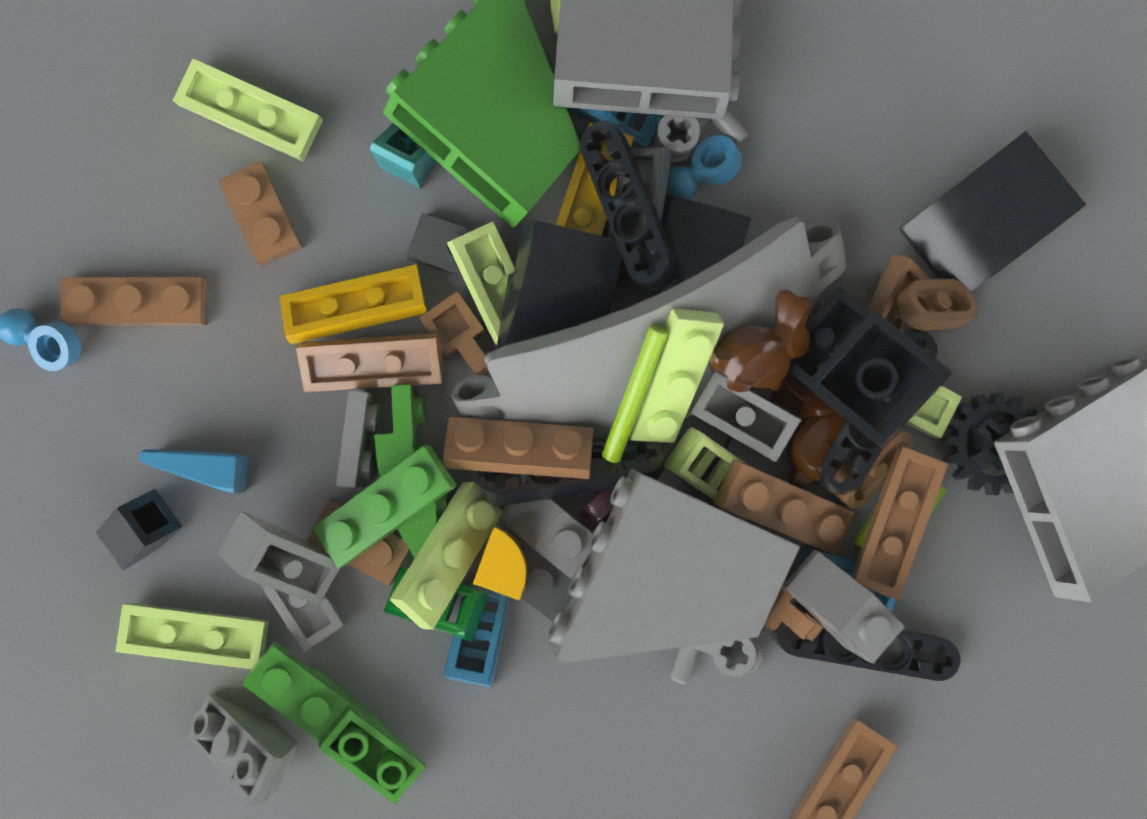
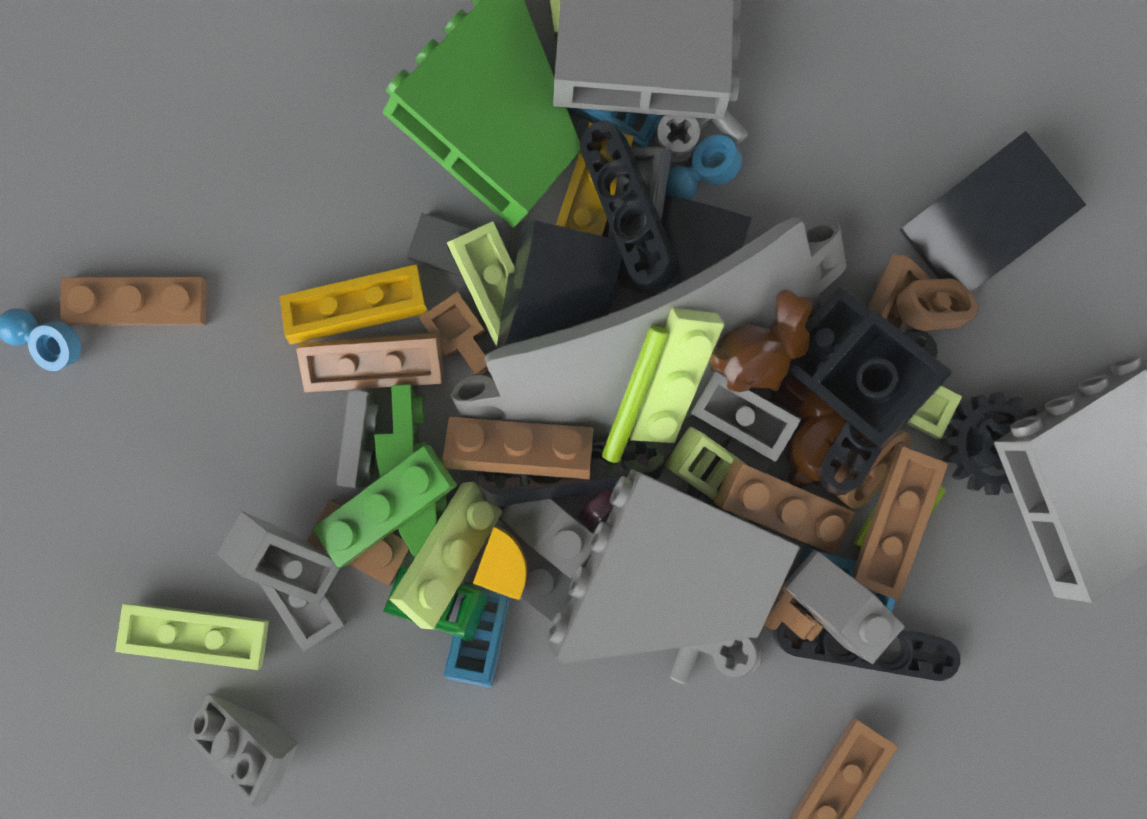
(138, 528): black brick -> none
(218, 470): dark azure slope -> none
(248, 110): yellowish green plate -> none
(260, 214): medium nougat plate -> none
(337, 720): bright green slope -> none
(402, 156): teal slope -> none

